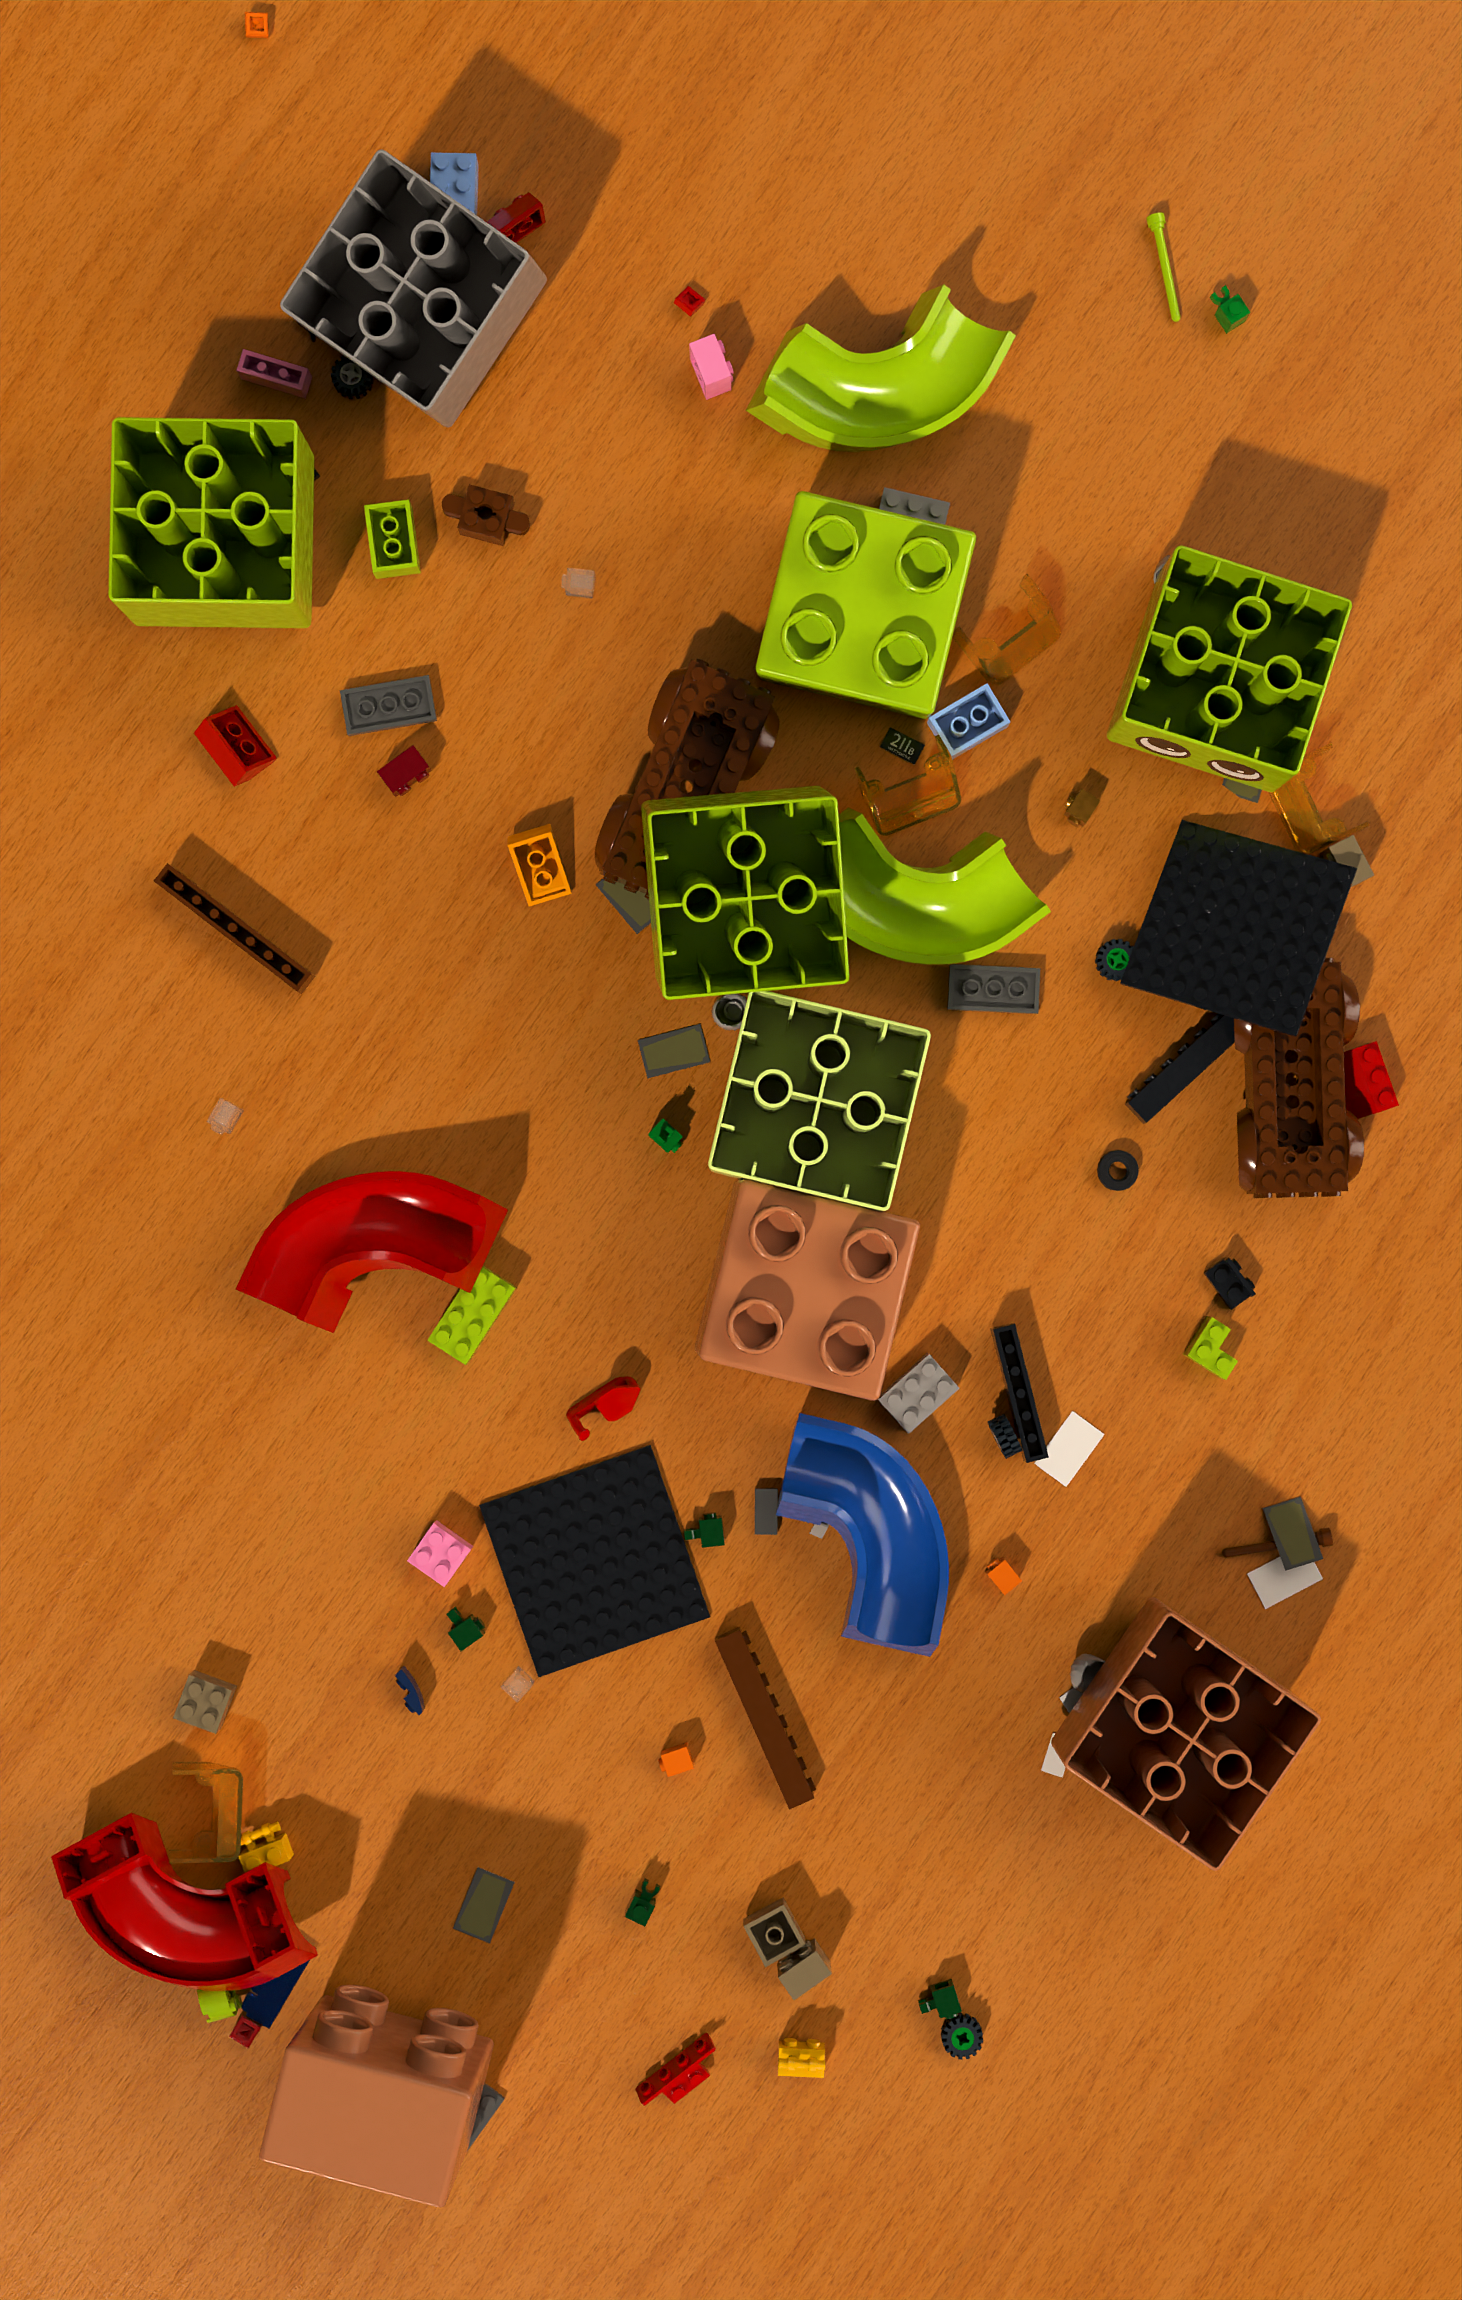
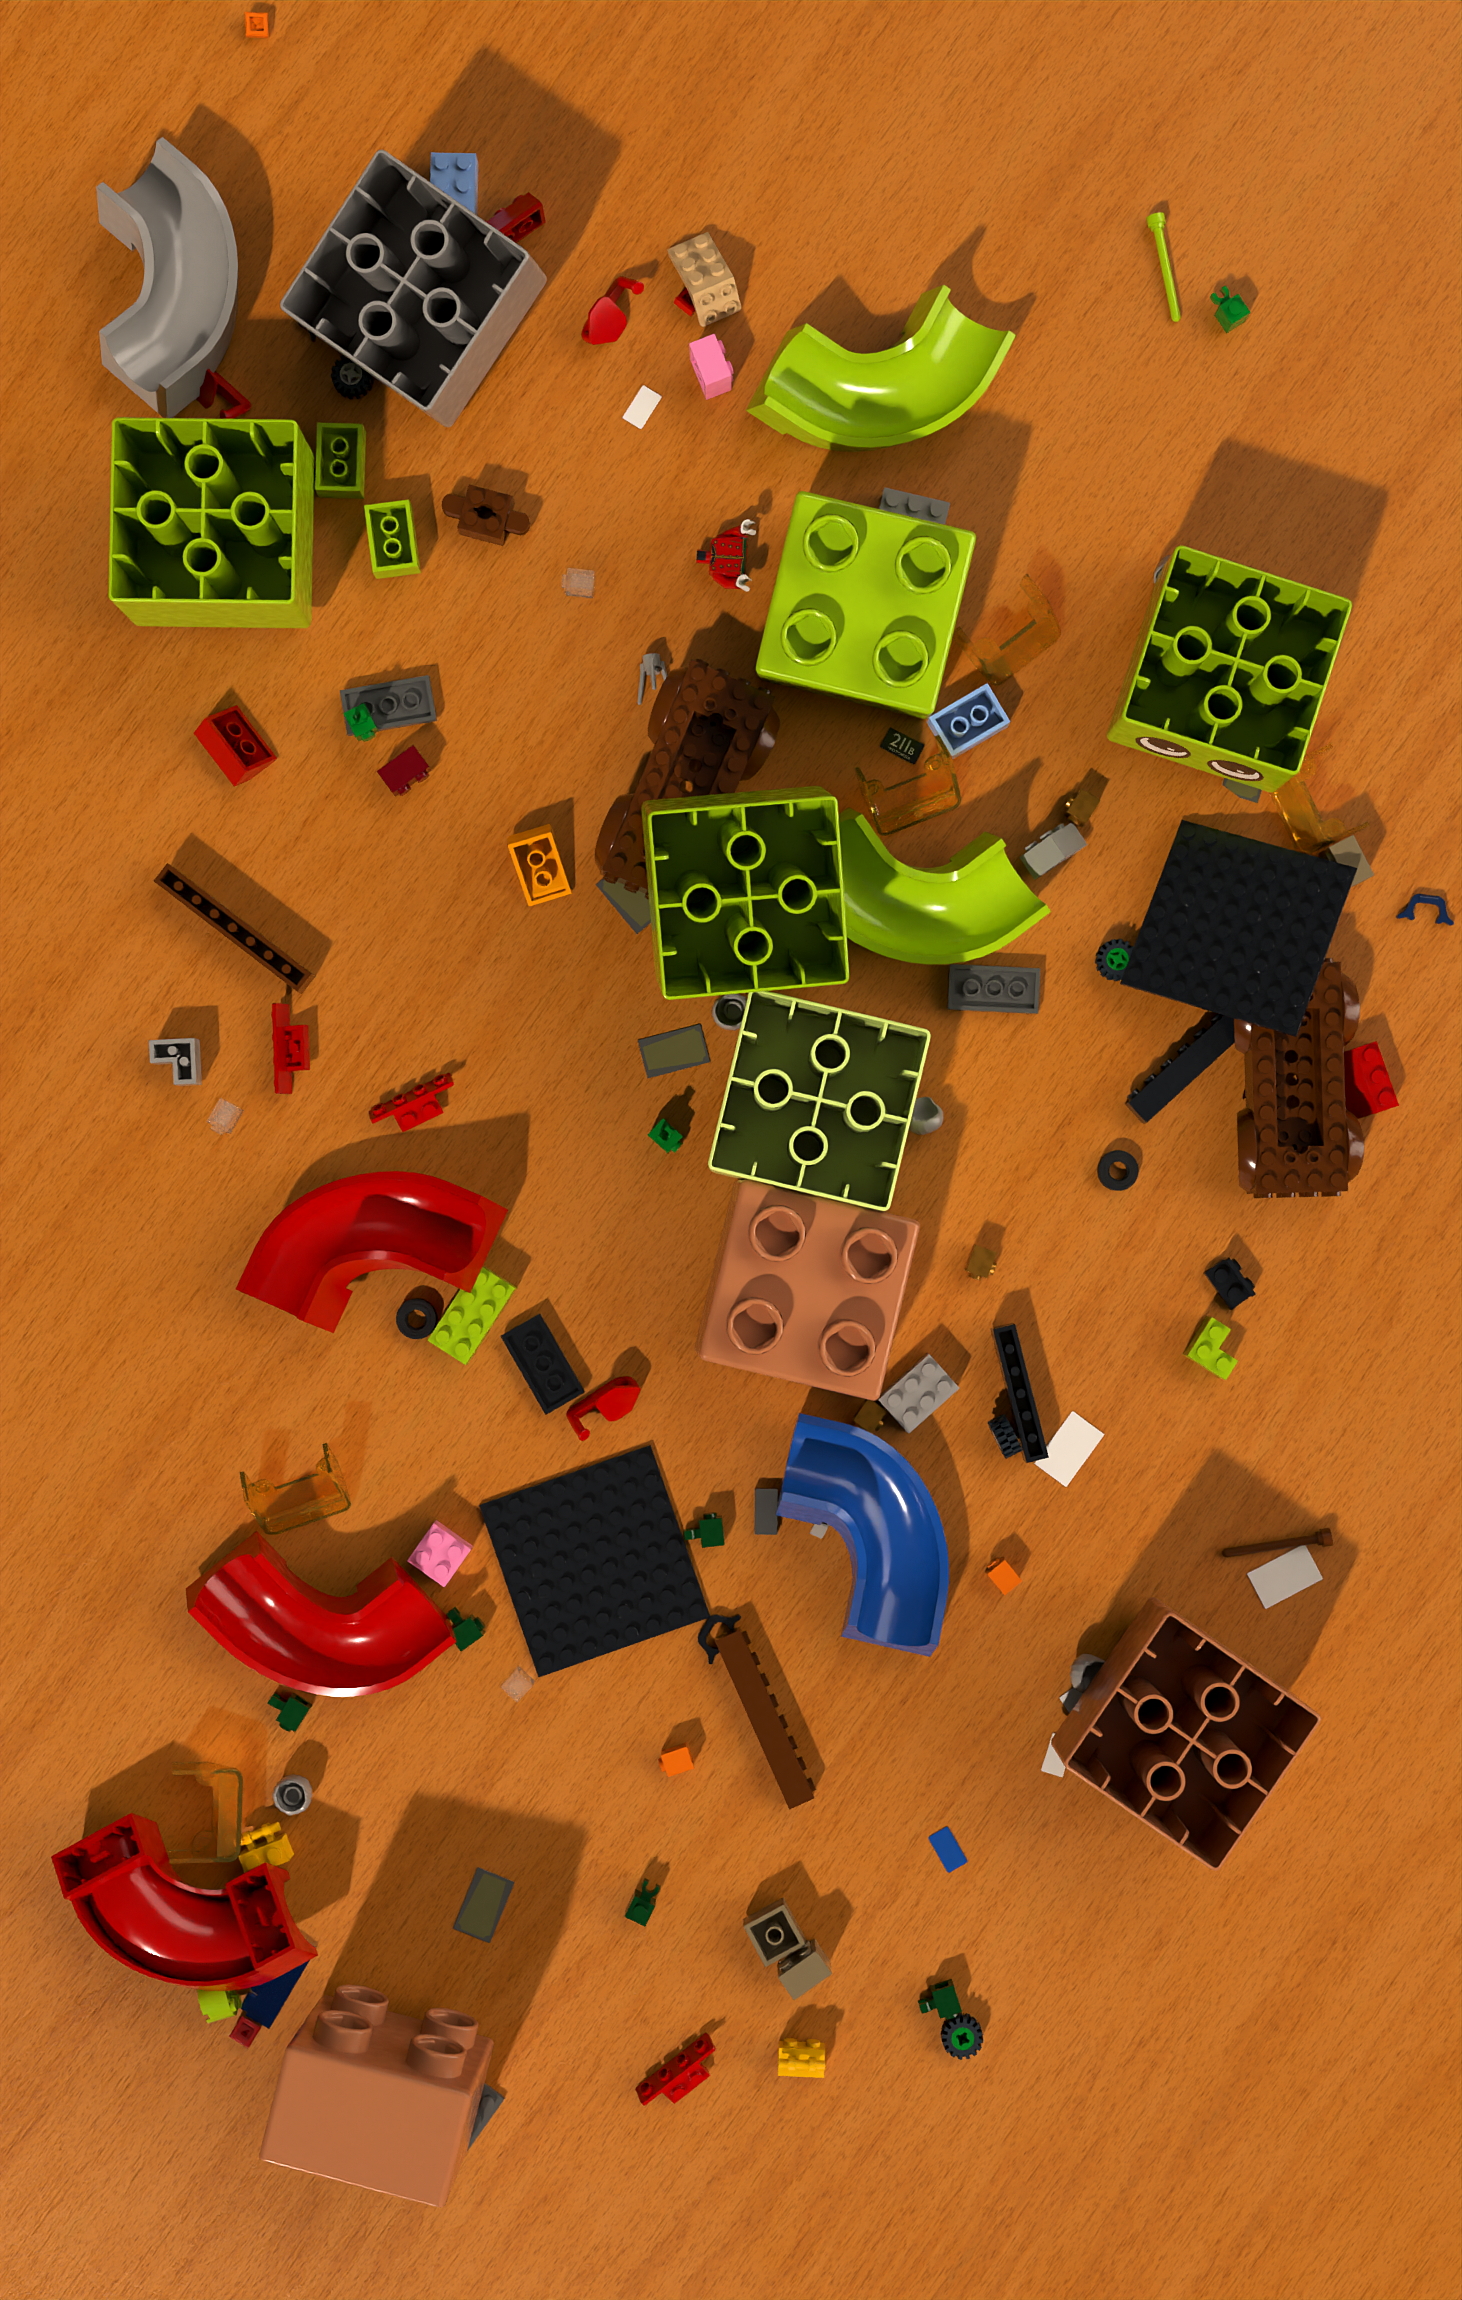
(184, 1056): none -> light grey brick
(188, 284): none -> light grey piece
(205, 1701): dark tan brick -> none
(215, 382): none -> red piece
(274, 373): bright pink brick -> none
(289, 1048): none -> red bracket
(292, 1711): none -> dark green brick
(292, 1794): none -> light grey hair
(300, 1500): none -> clear yellow windscreen
(316, 1638): none -> red piece
(340, 460): none -> lime brick
(361, 723): none -> green brick
(402, 1318): none -> black tyre
(414, 1106): none -> red bracket
(414, 1698): dark blue slope -> none
(542, 1364): none -> black plate
(605, 319): none -> red piece
(642, 407): none -> white sticker
(652, 666): none -> light grey plant
(706, 278): none -> tan bracket
(707, 1627): none -> black helmet
(729, 557): none -> red torso
(869, 1416): none -> pearl gold brick
(925, 1116): none -> light grey hair
(947, 1849): none -> blue sticker
(980, 1263): none -> pearl gold brick
(1053, 849): none -> light grey brick
(1293, 1533): olive sticker -> none
(1427, 899): none -> dark blue helmet

